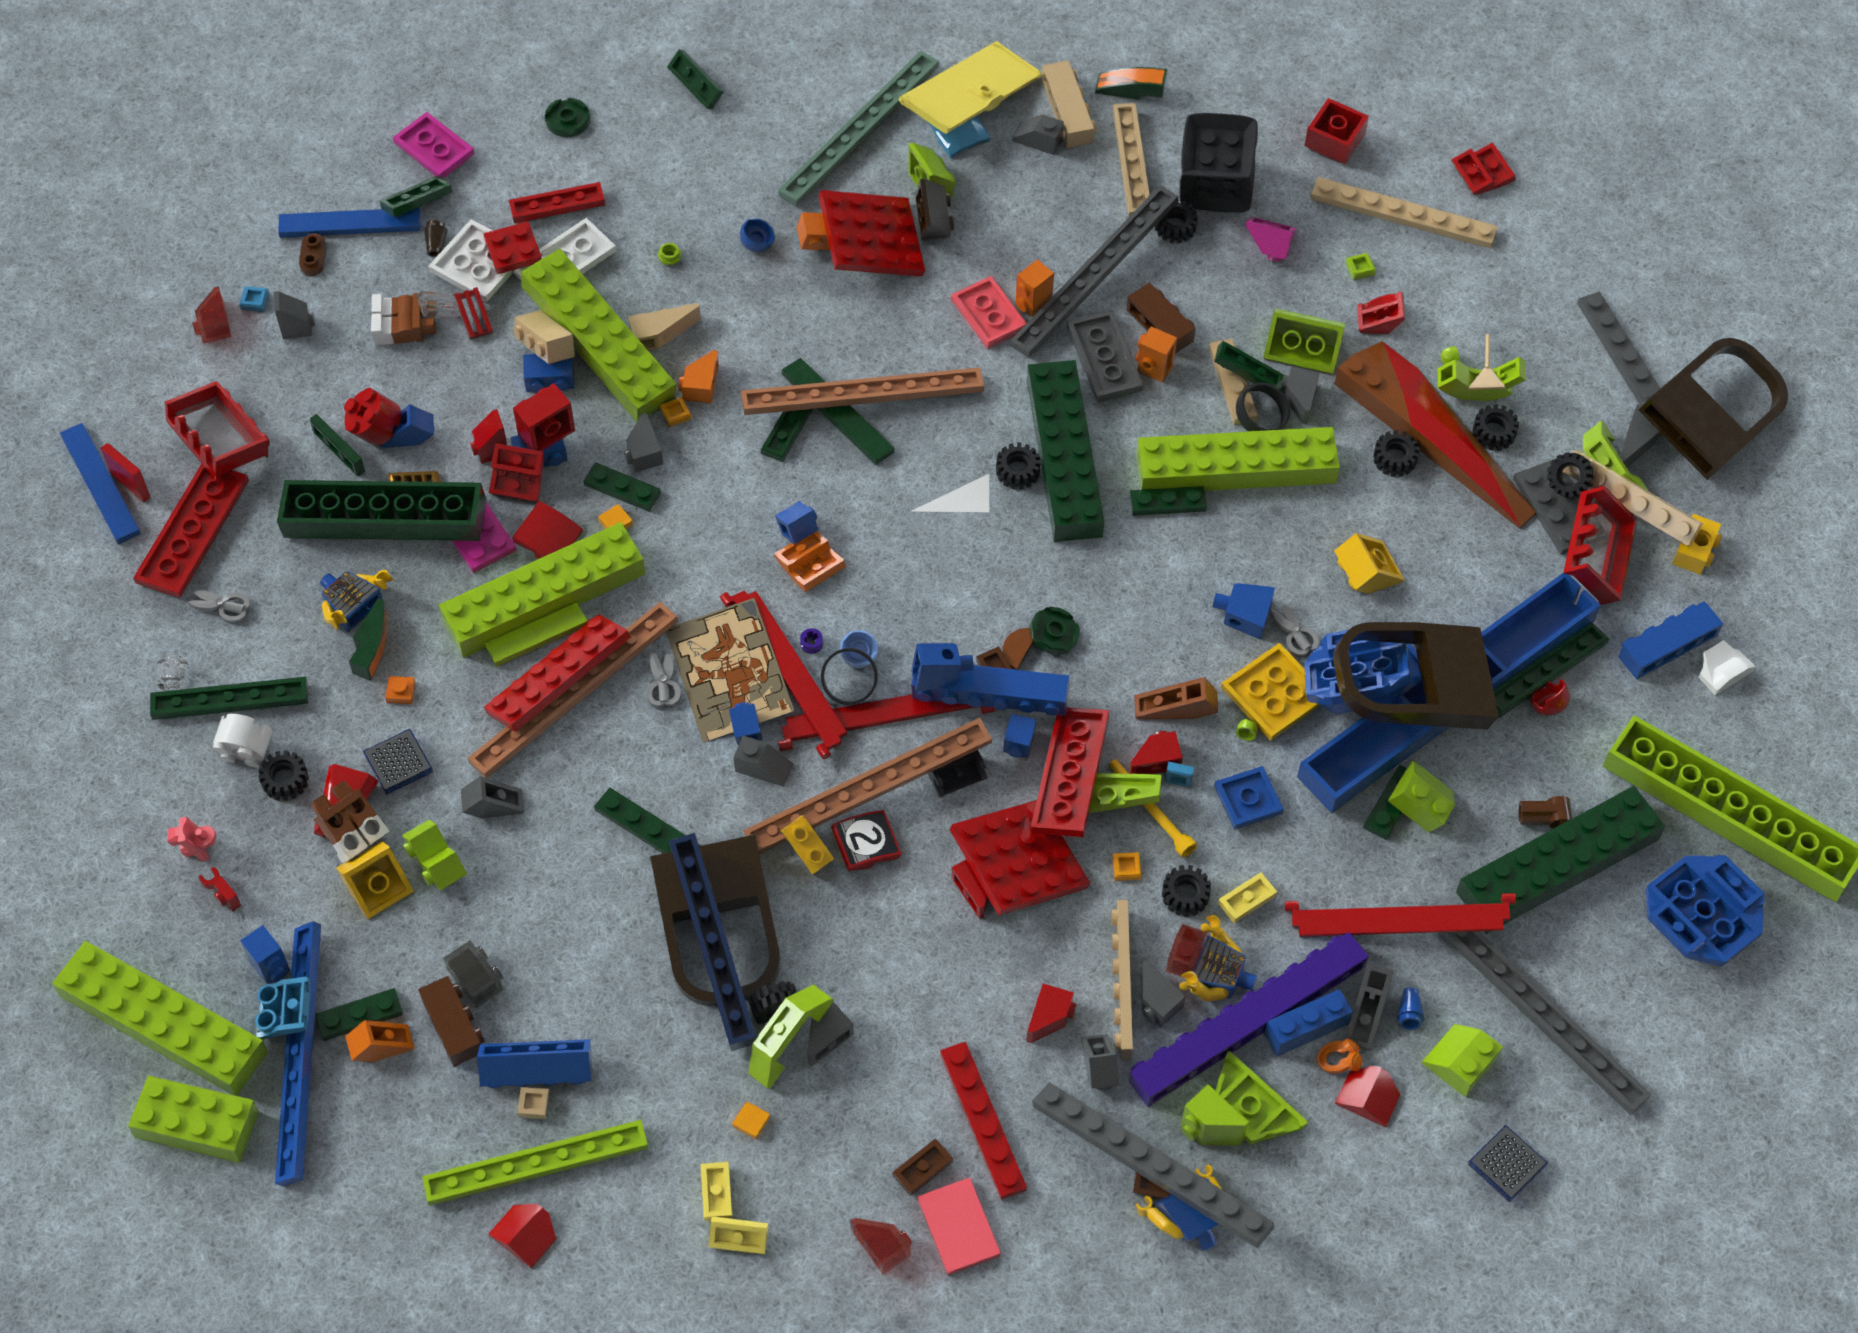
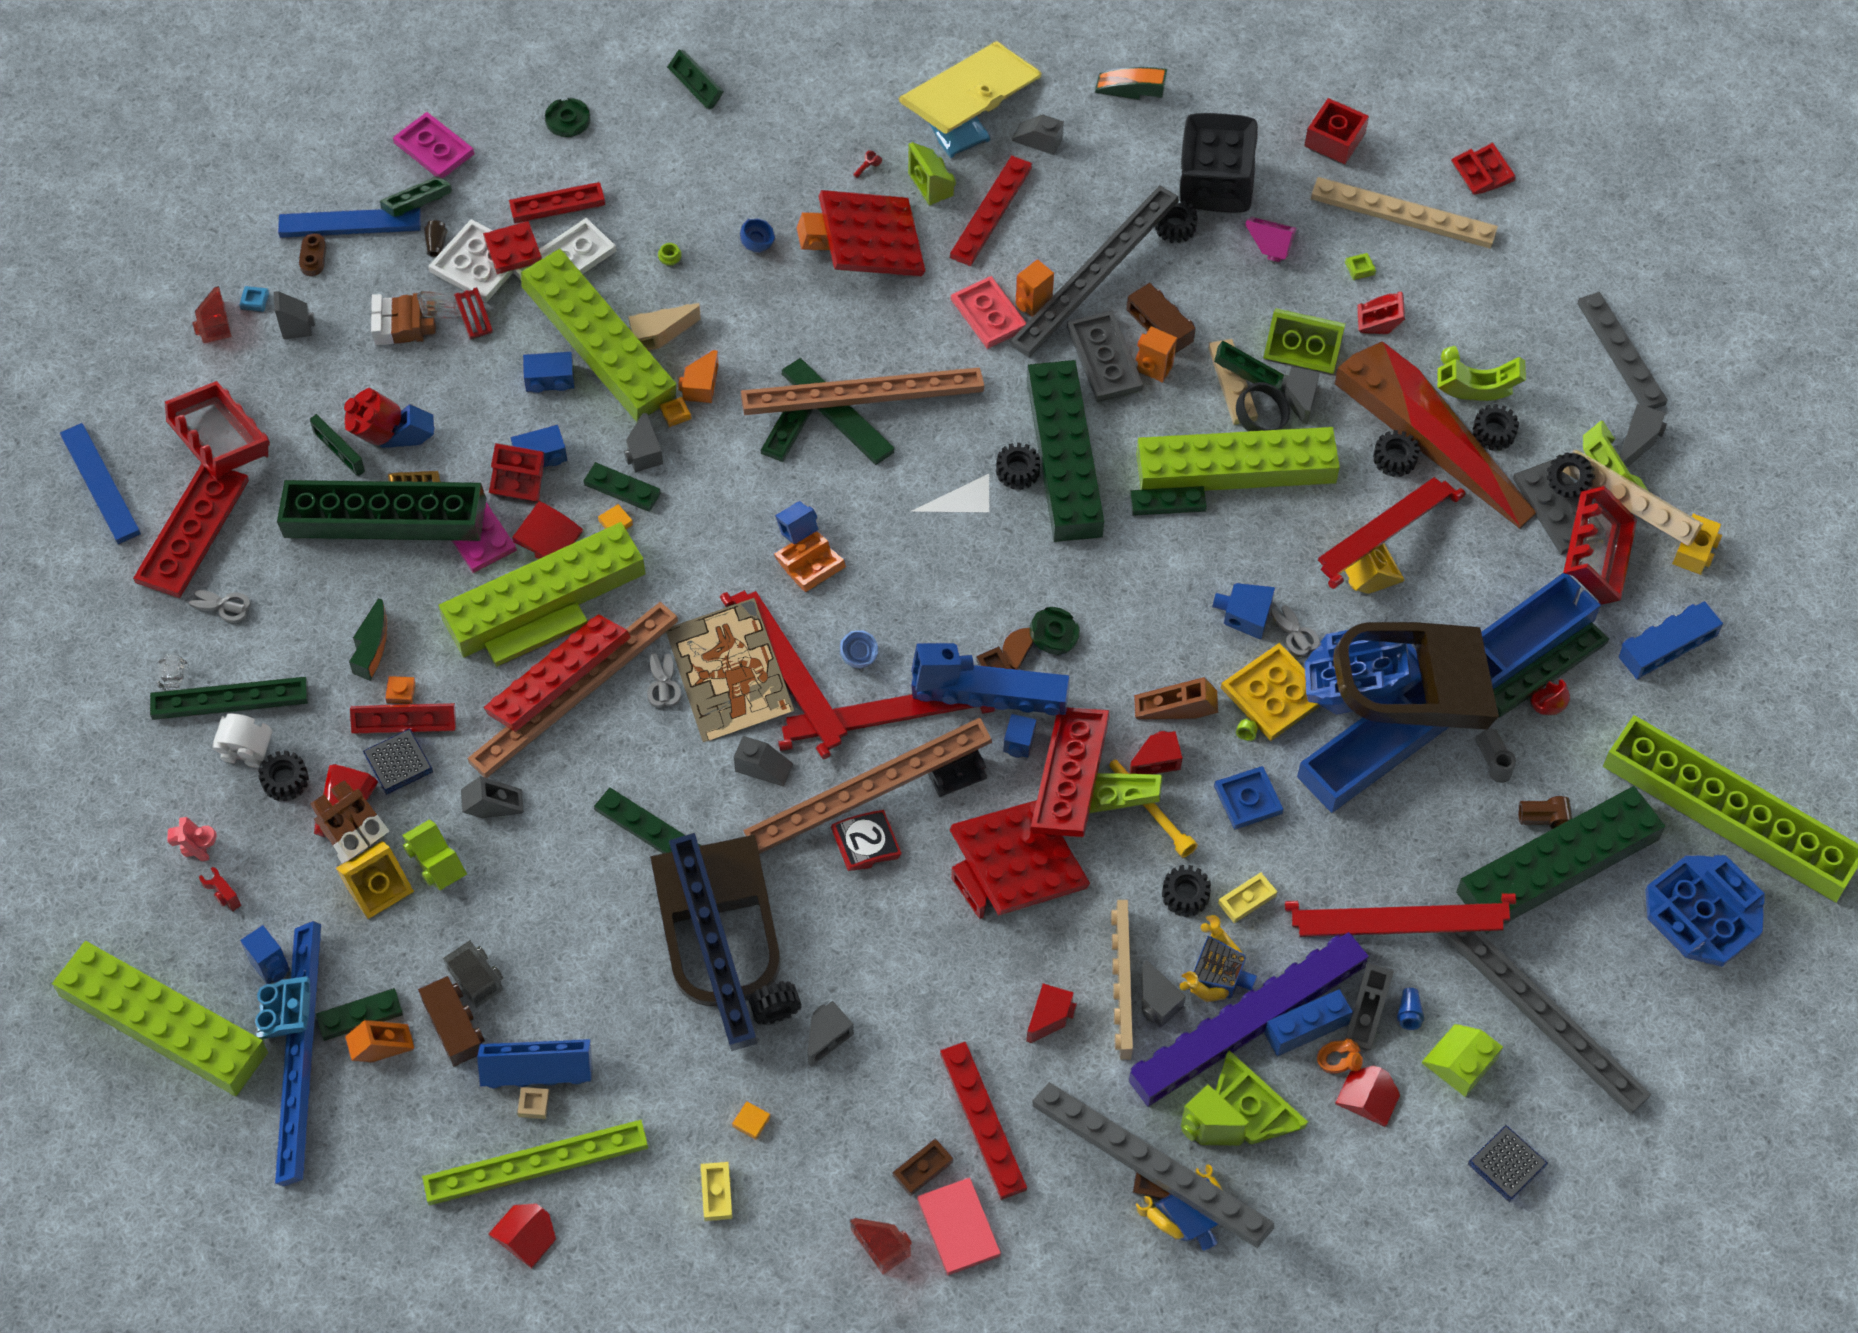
(125, 472): red tile -> none
(193, 1119): lime brick -> none
(351, 597): torso -> none
(403, 717): none -> red plate
(485, 436): red slope -> none
(544, 336): tan brick -> none
(544, 418): red brick -> none
(738, 1235): light yellow plate -> none
(745, 721): blue brick -> none
(782, 1029): lime slope -> none
(806, 646): dark purple bush -> none
(807, 844): yellow brick -> none
(849, 702): black tyre -> none
(857, 129): sand green plate -> none
(869, 155): none -> red hand
(933, 210): dark brown slope -> none
(990, 210): none -> red plate
(1068, 103): tan brick -> none
(1100, 1061): dark grey slope -> none
(1126, 866): light orange tile -> none
(1130, 155): tan plate -> none
(1179, 774): dark azure tile -> none
(1185, 950): clear red slope -> none
(1384, 527): none -> red piece
(1384, 814): dark green plate -> none
(1423, 797): lime slope -> none
(1487, 378): tan piece -> none
(1495, 755): none -> dark grey piece
(1698, 423): dark brown window -> none
(1724, 667): white slope -> none

